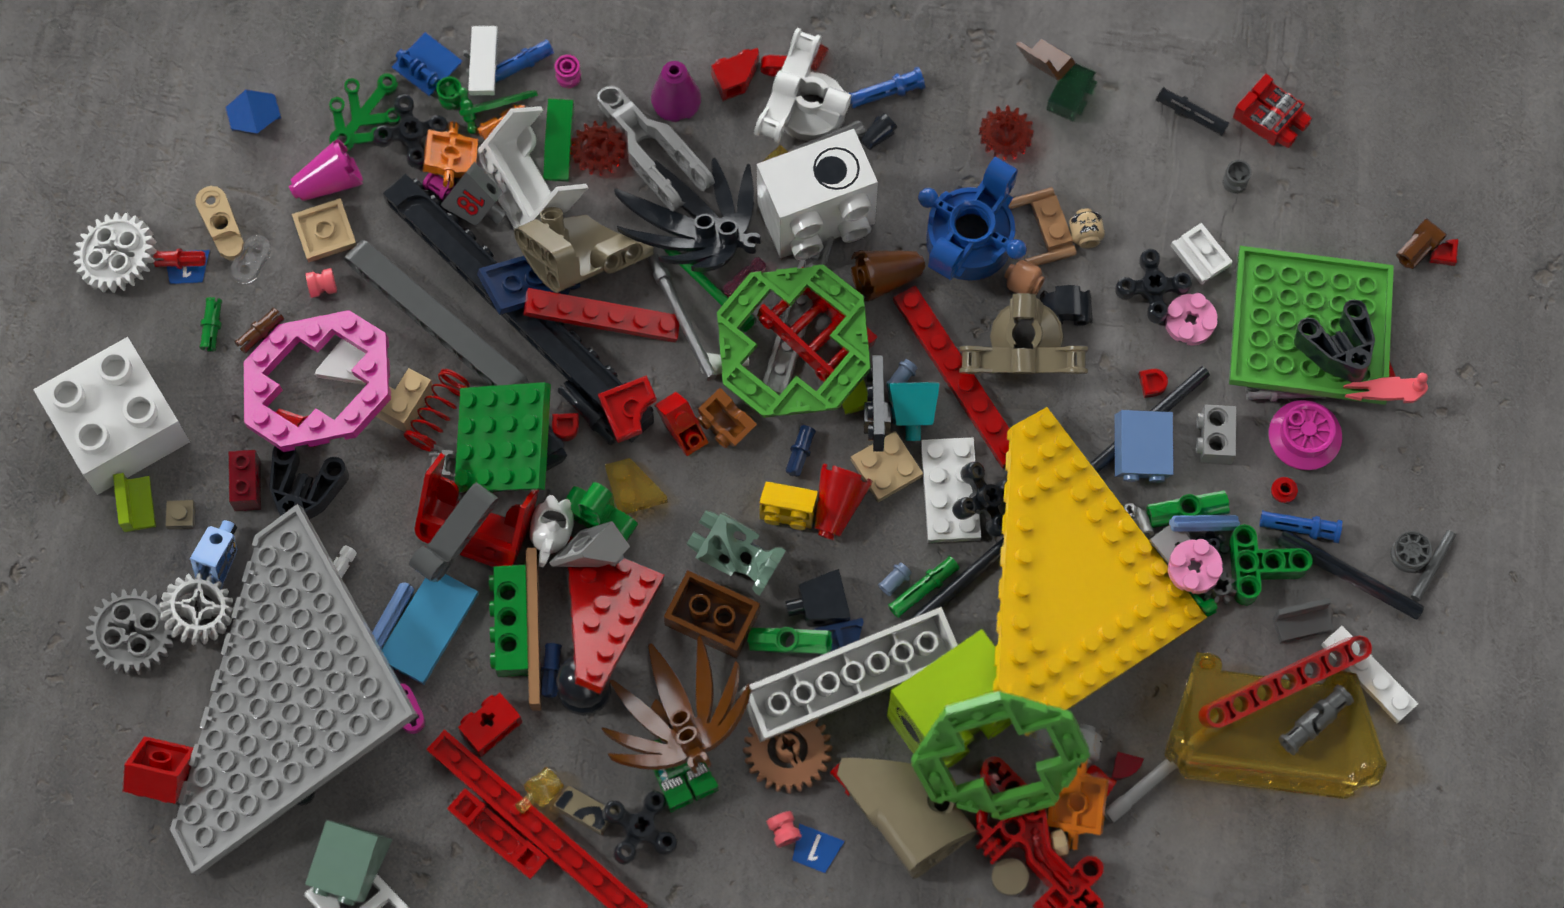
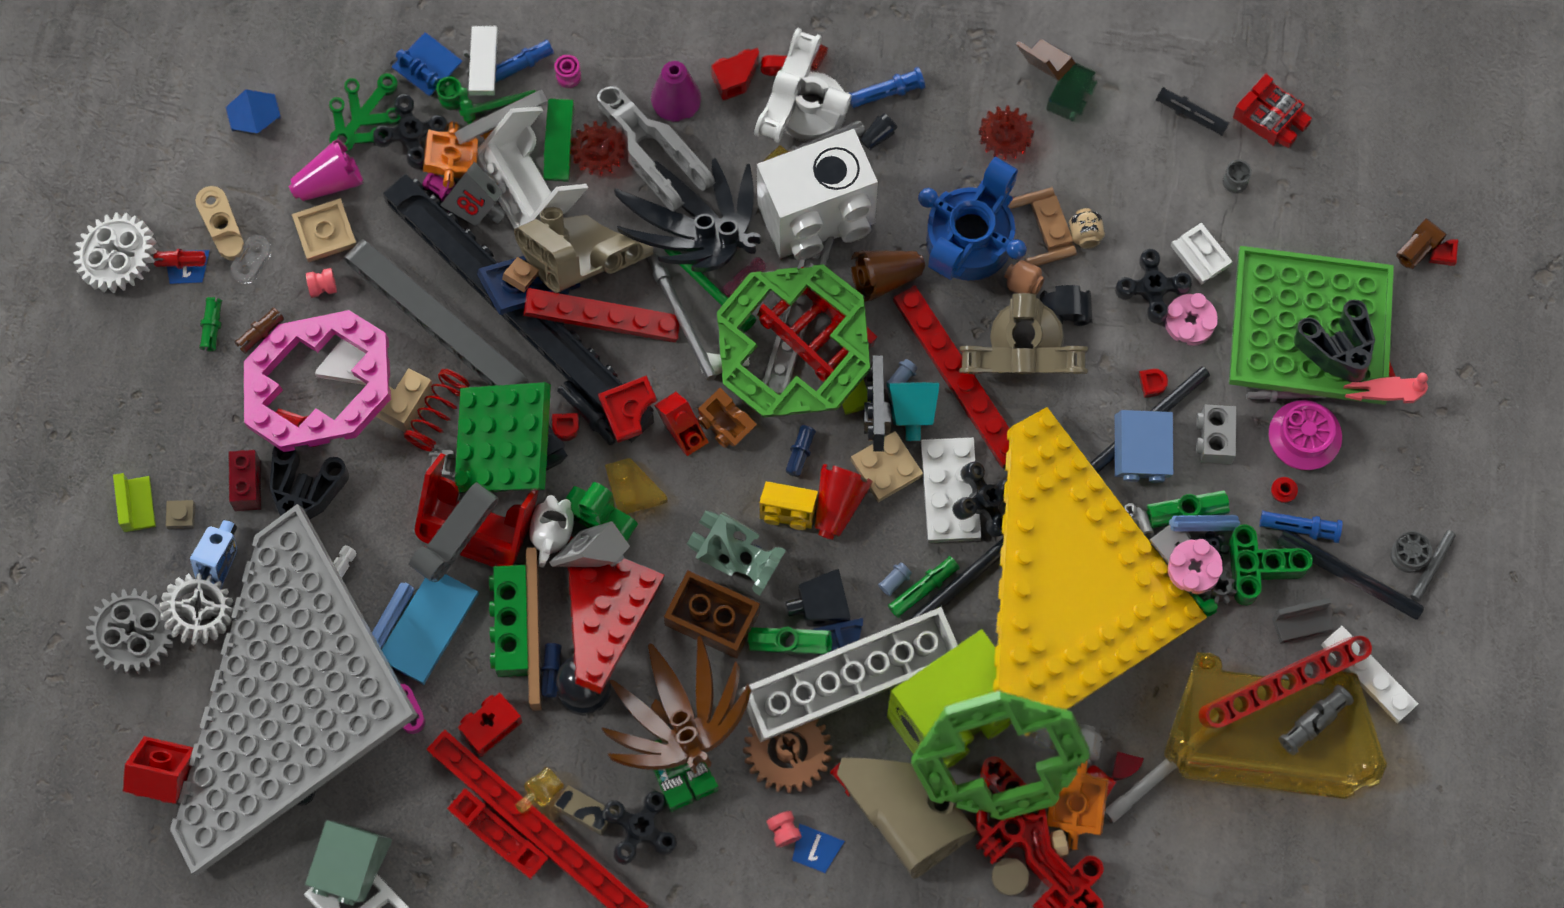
(111, 415): white brick -> none
(491, 121): none -> light grey beam
(520, 274): none -> medium nougat plate

